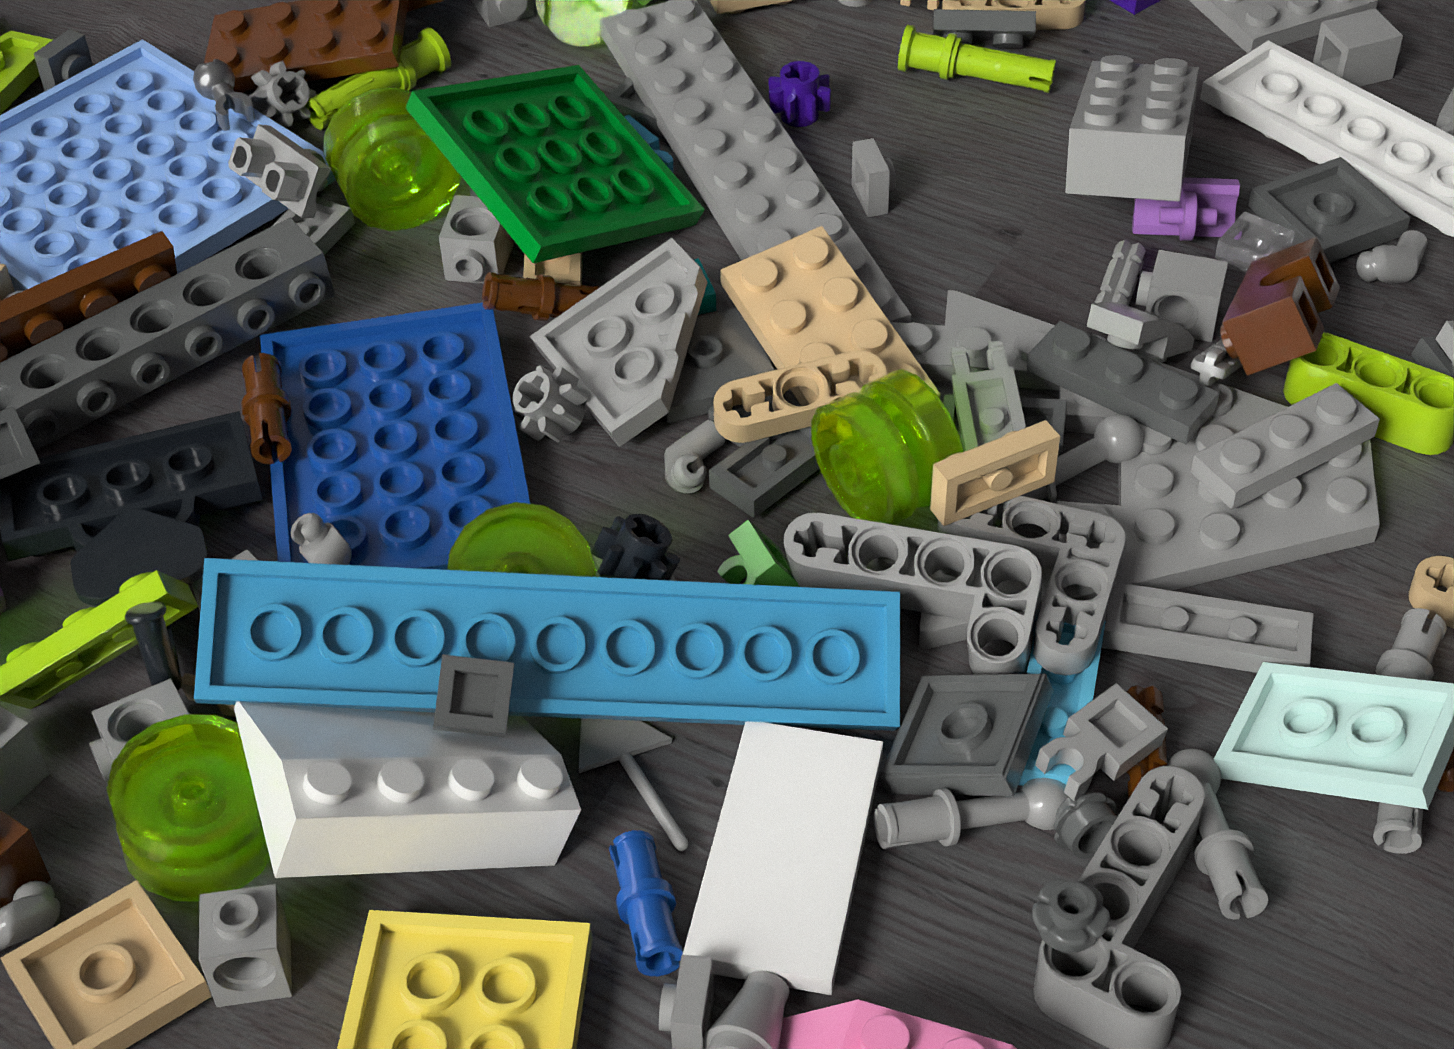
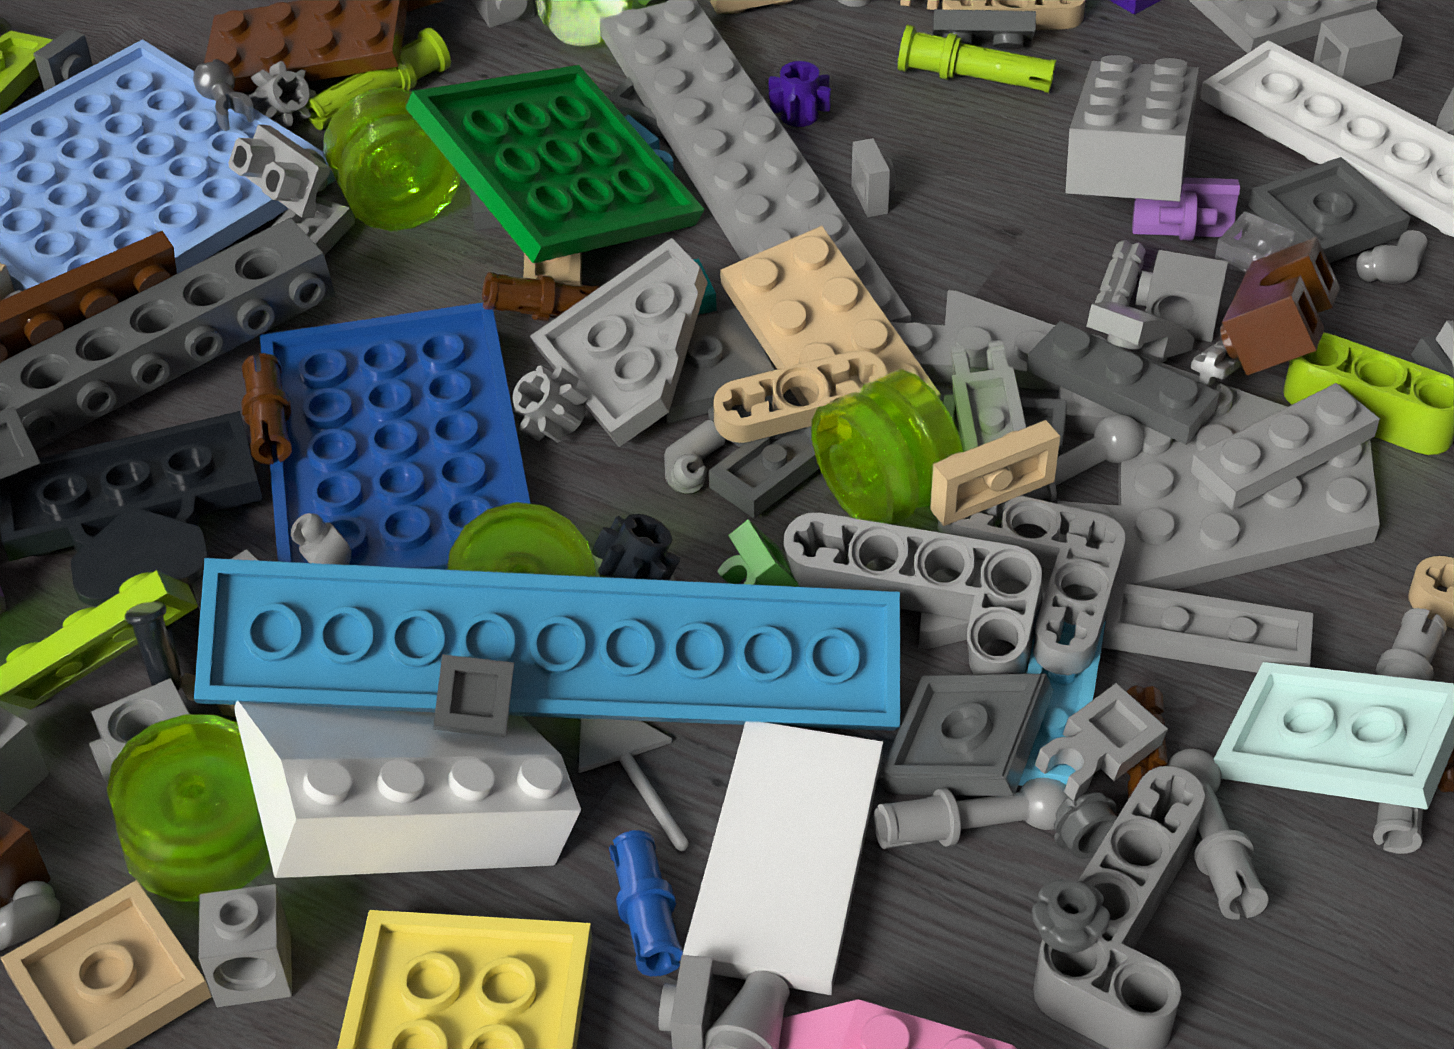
(473, 242): light grey brick -> none

